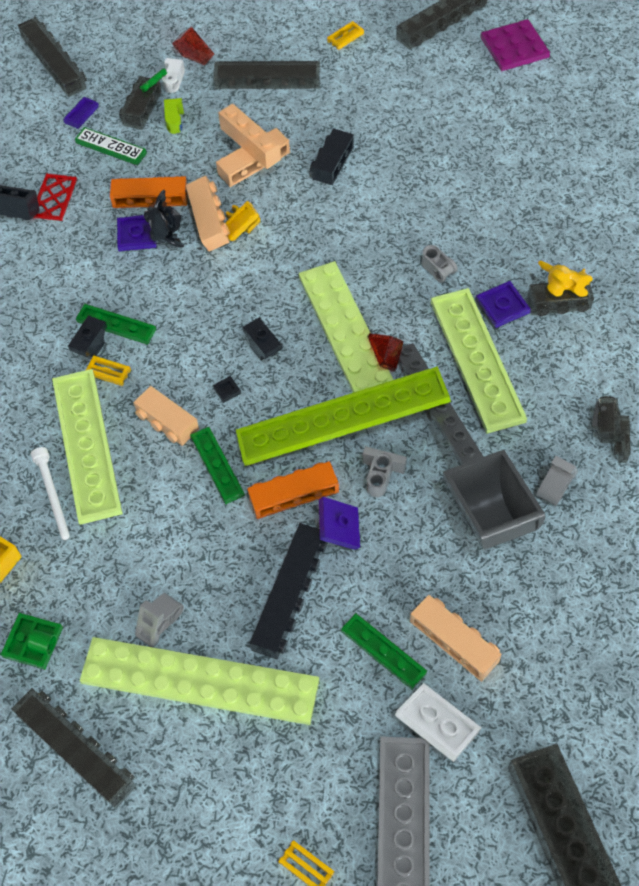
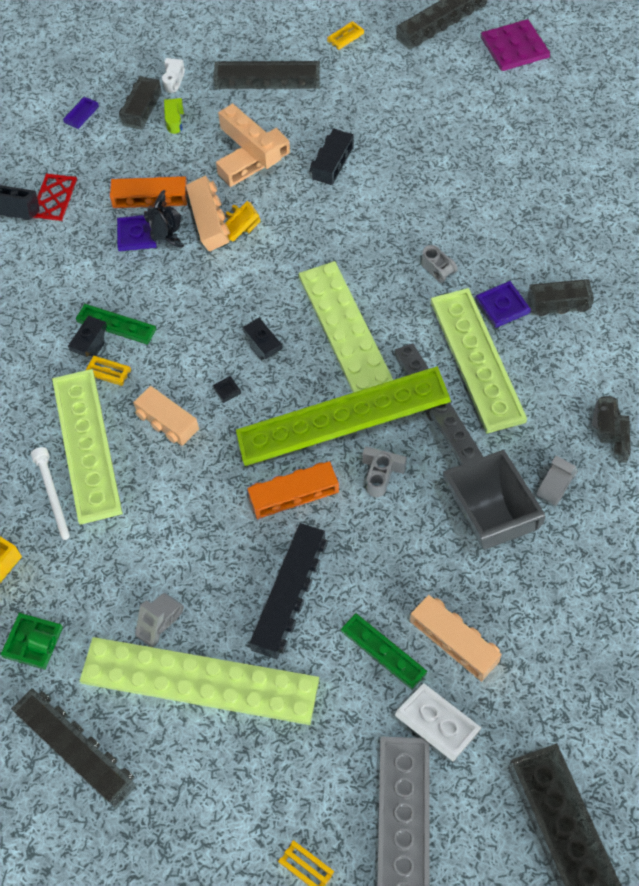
(53, 57): clear smoke brick -> none
(111, 146): tile -> none
(153, 80): green wheel -> none
(193, 47): clear red slope -> none
(217, 465): green tile -> none
(339, 523): dark purple plate -> none
(386, 349): clear red slope -> none
(563, 278): yellow animal -> none

